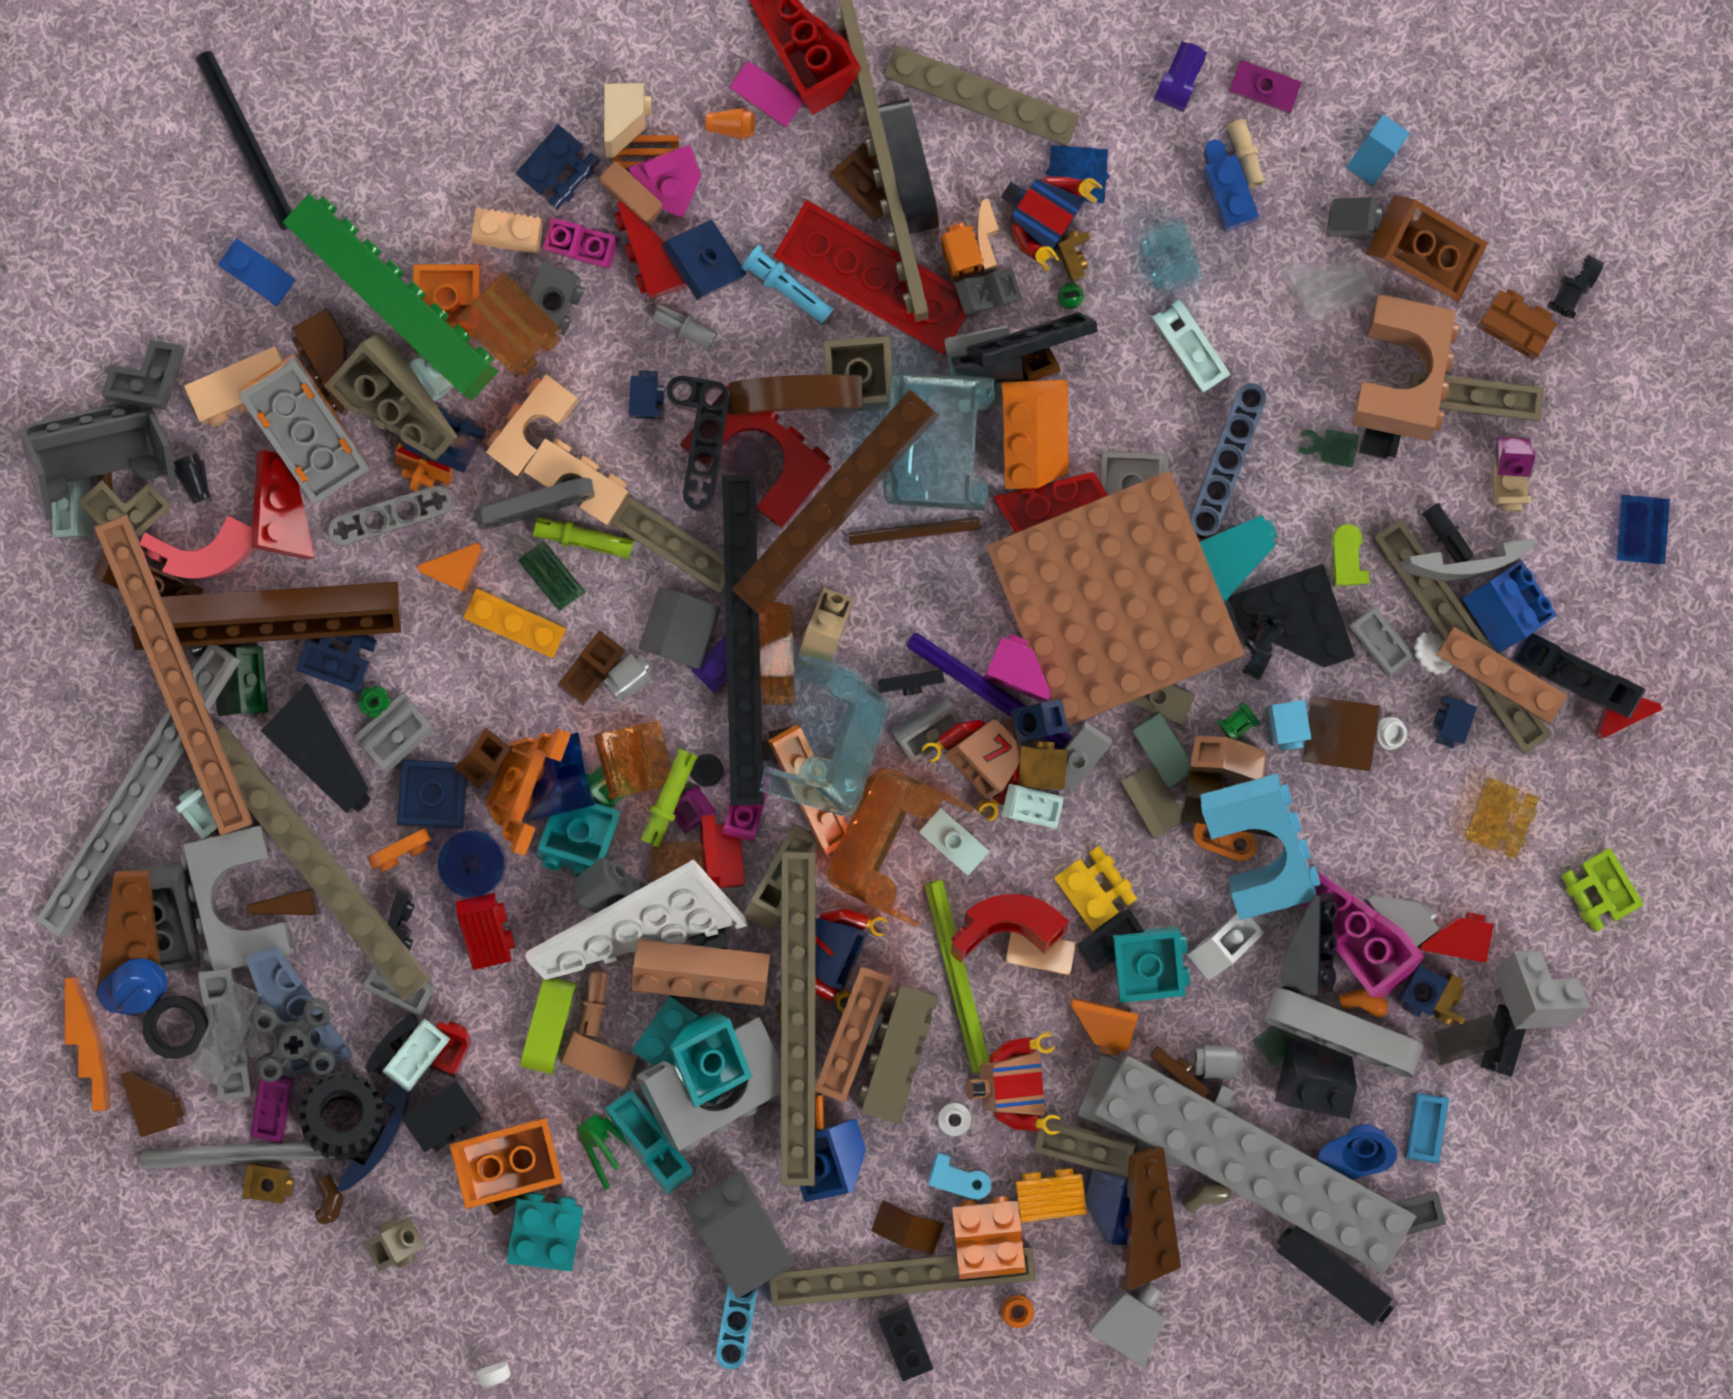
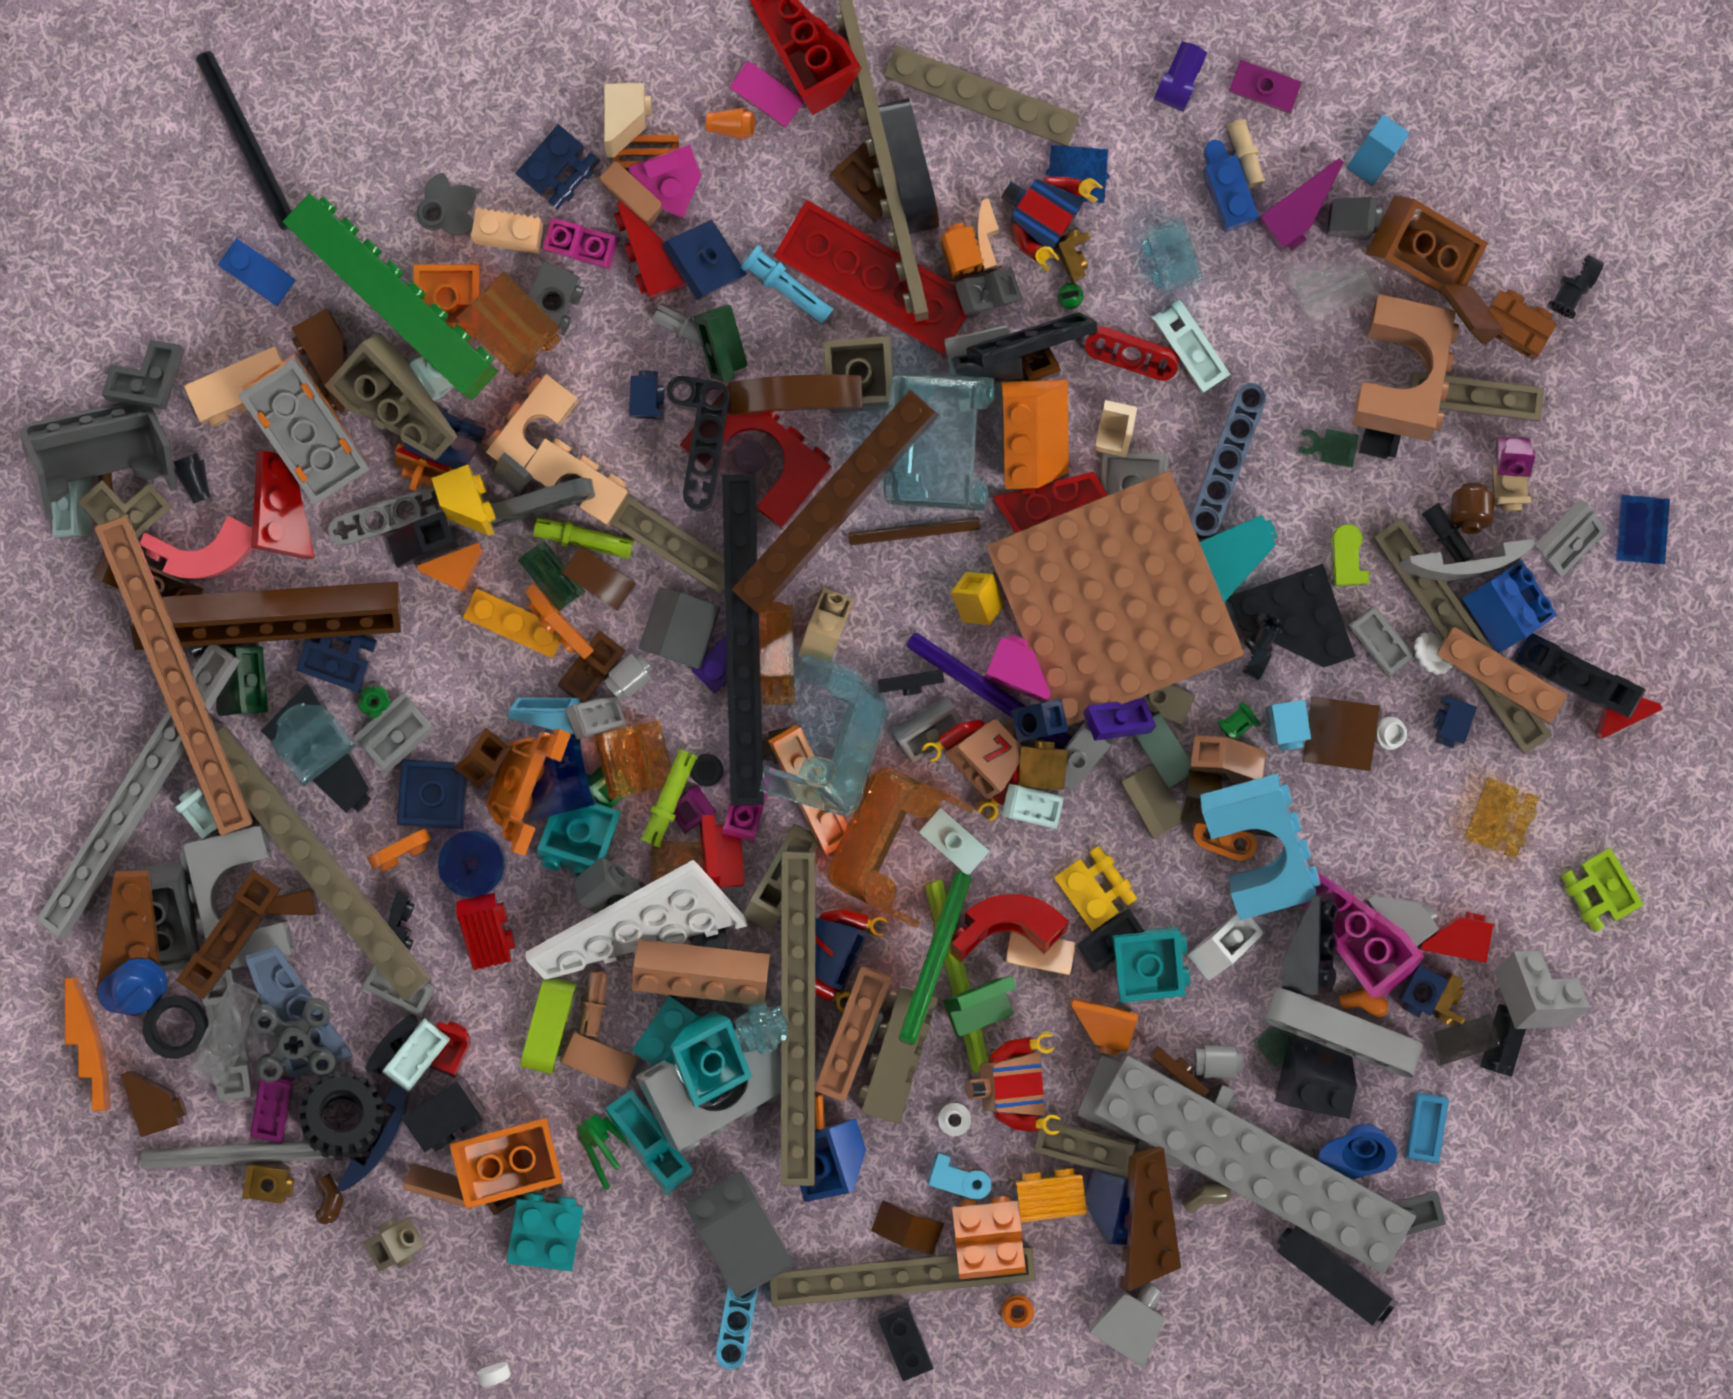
(229, 935): none -> reddish brown slope
(310, 741): none -> clear light blue slope
(422, 539): none -> black slope
(434, 1184): none -> nougat slope
(452, 206): none -> dark grey plate
(462, 499): none -> yellow slope
(511, 475): none -> dark grey slope
(543, 712): none -> medium azure slope
(553, 620): none -> orange plate
(596, 717): none -> light grey plate
(598, 578): none -> reddish brown slope
(721, 342): none -> dark green panel
(761, 1028): none -> clear light blue brick
(935, 958): none -> green axle
(977, 598): none -> yellow panel
(980, 1006): none -> green panel
(1115, 428): none -> tan panel
(1119, 720): none -> dark purple plate
(1125, 340): none -> red beam
(1295, 214): none -> magenta slope
(1472, 312): none -> reddish brown slope
(1472, 508): none -> reddish brown head
(1571, 538): none -> light grey plate

